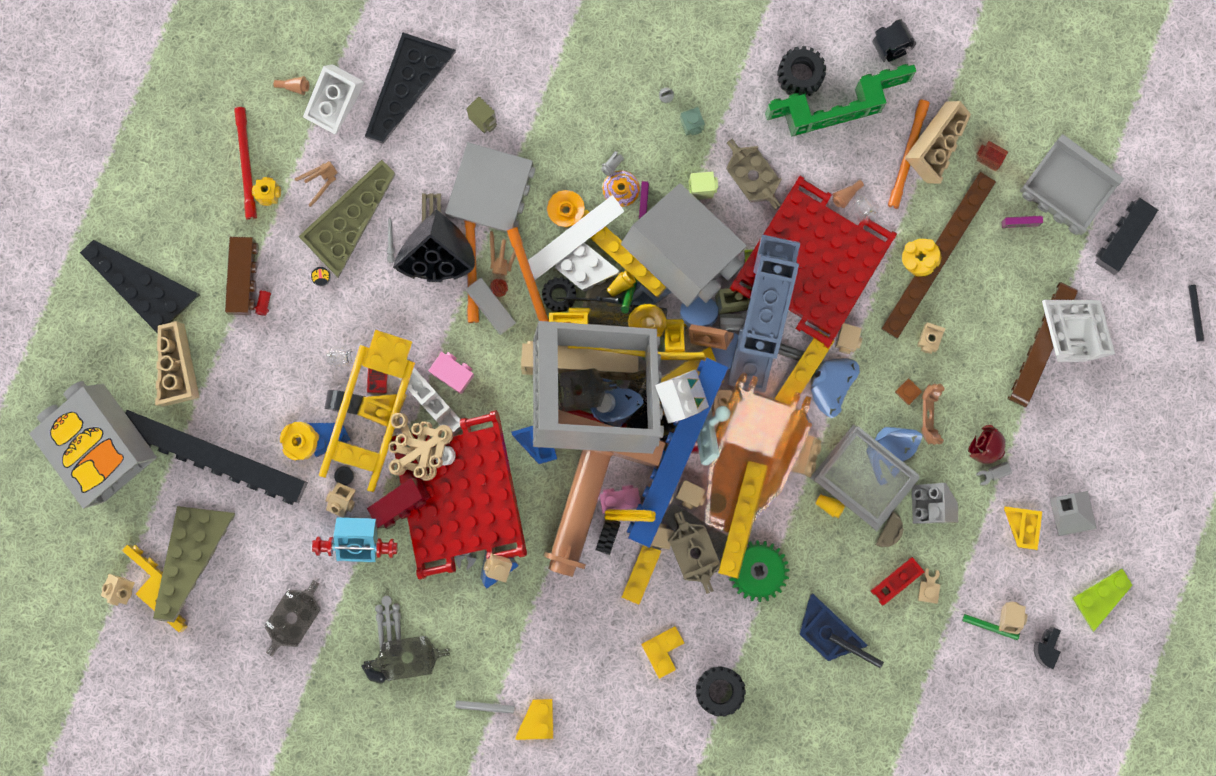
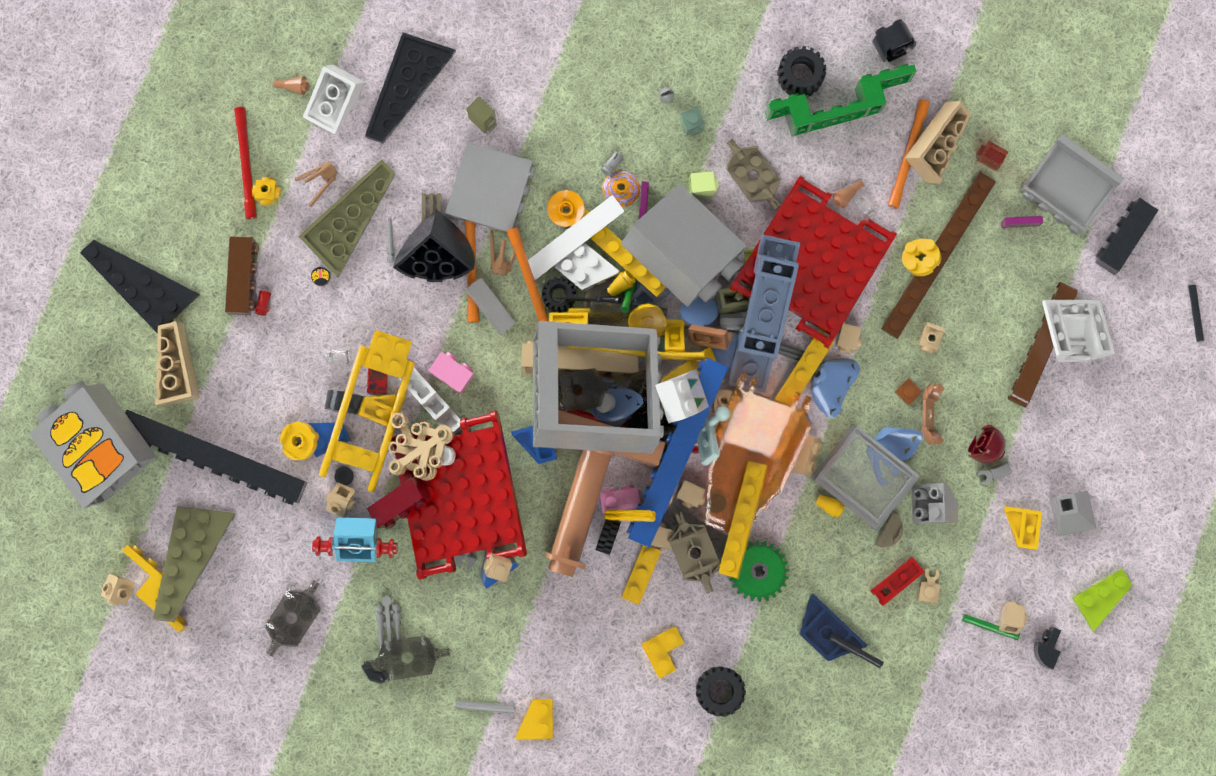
(499, 287): clear red plate -> none

